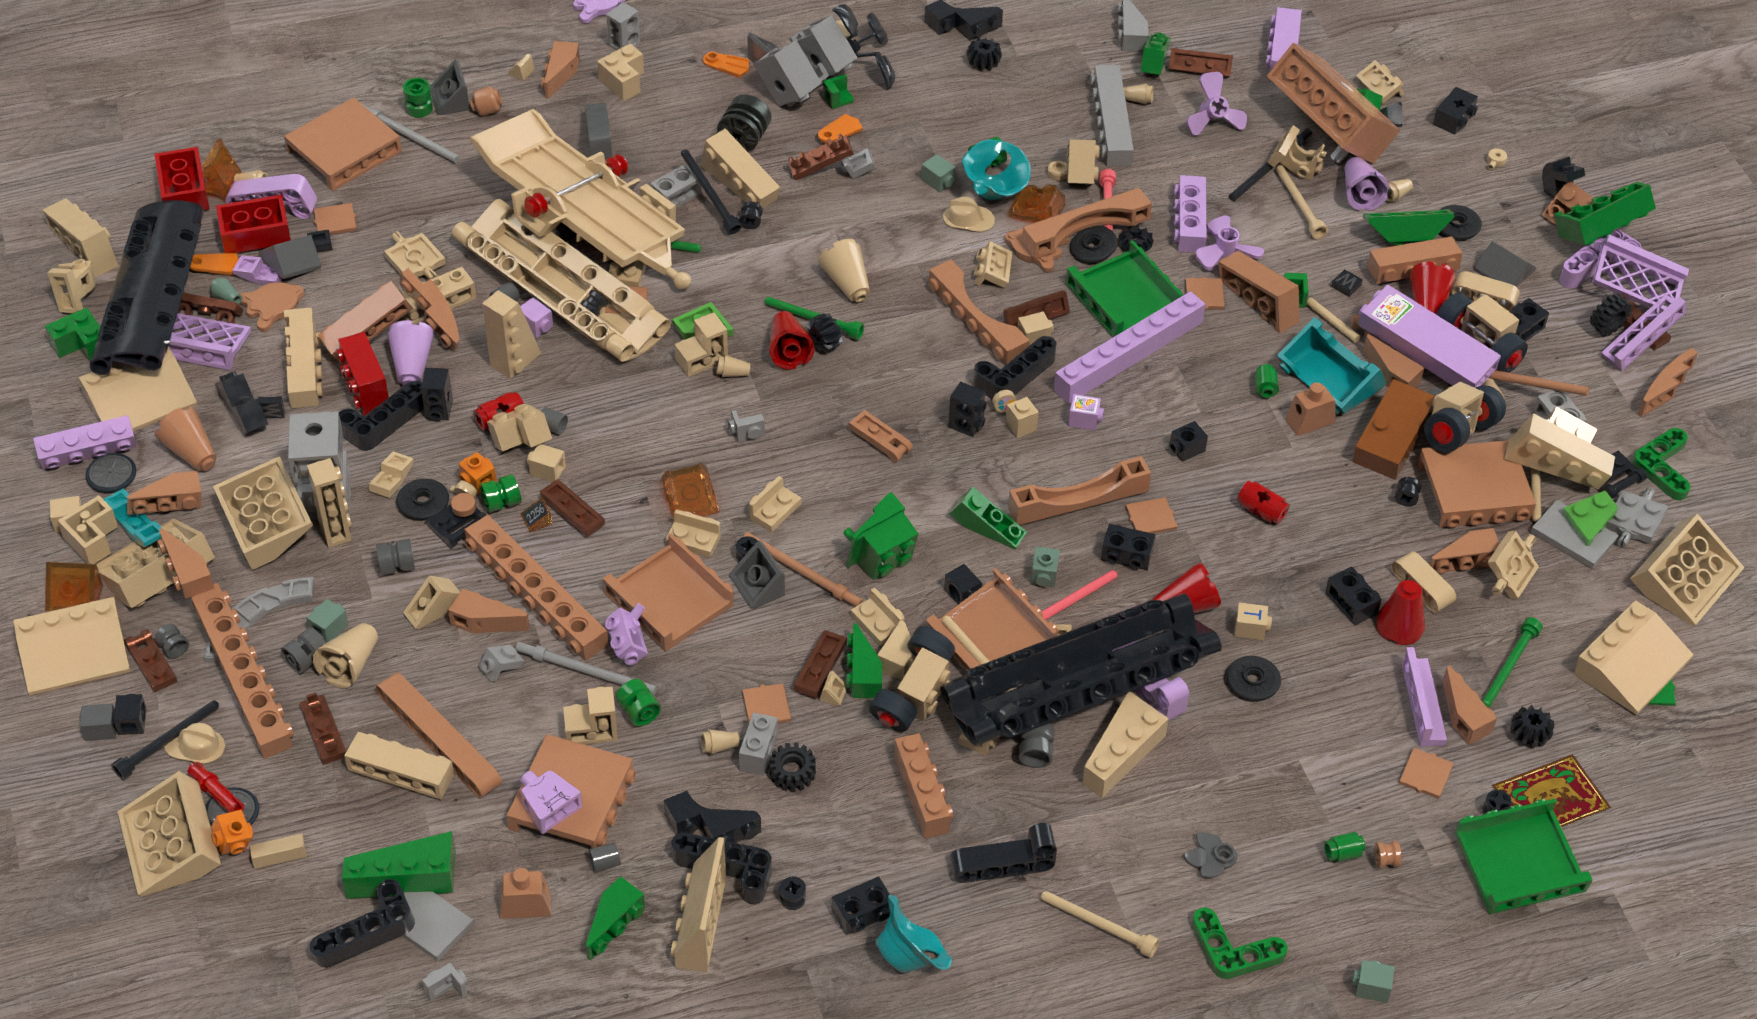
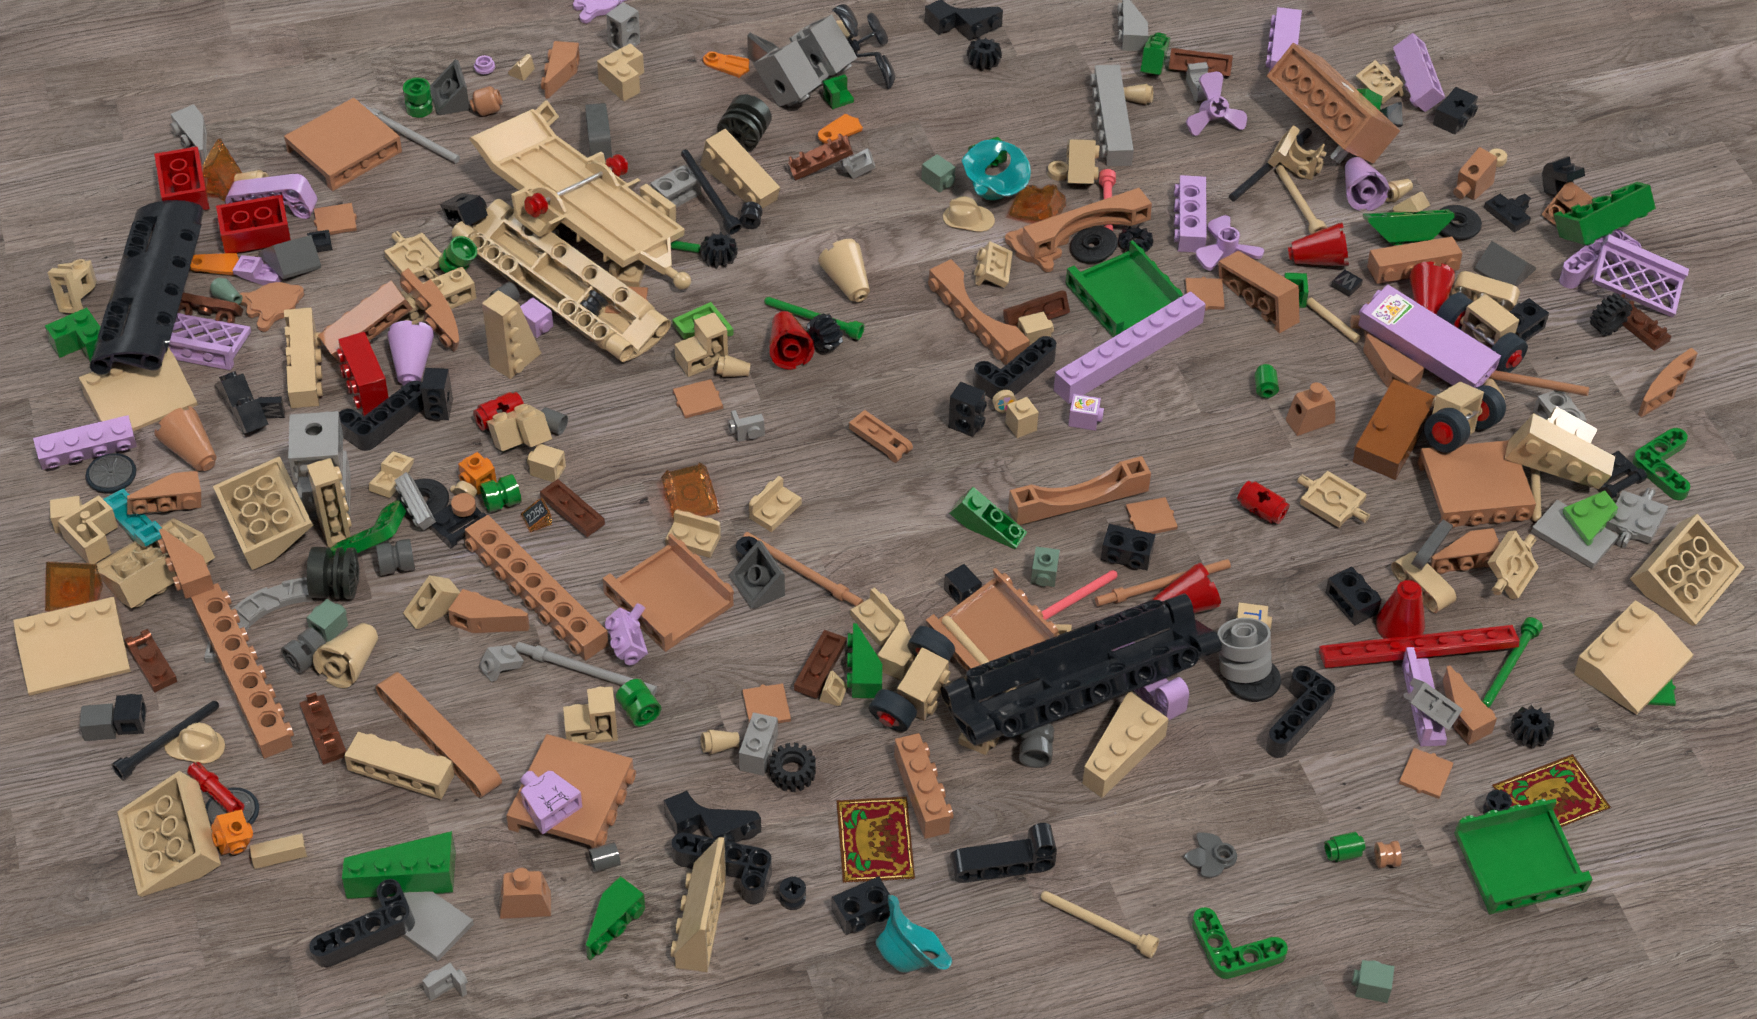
(81, 235): tan wedge -> none
(173, 643): dark grey wheel -> none
(191, 128): none -> light grey slope
(328, 572): none -> pearl dark grey wheel
(384, 528): none -> green beam
(413, 498): none -> light grey piece
(458, 254): none -> green wheel
(464, 208): none -> black brick
(484, 65): none -> lavender plate
(547, 112): none -> tan slope
(697, 398): none -> nougat piece
(719, 249): none -> black gear
(875, 839): none -> sticker
(883, 539): green piece -> none
(1120, 594): none -> nougat bar
(1188, 441): black brick -> none
(1193, 74): none -> light grey leg
(1245, 650): none -> light grey wheel
(1314, 699): none -> black beam
(1320, 358): teal windscreen -> none
(1321, 248): none -> red cone
(1333, 499): none -> tan plate
(1408, 491): black wheel -> none
(1413, 204): none -> tan slope
(1418, 73): none -> lavender brick
(1424, 645): none -> red tile
(1432, 544): none -> dark grey beam
(1433, 703): none -> light grey hinge
(1476, 175): none -> nougat torso
(1510, 211): none -> black hinge
(1647, 335): lavender fence -> none

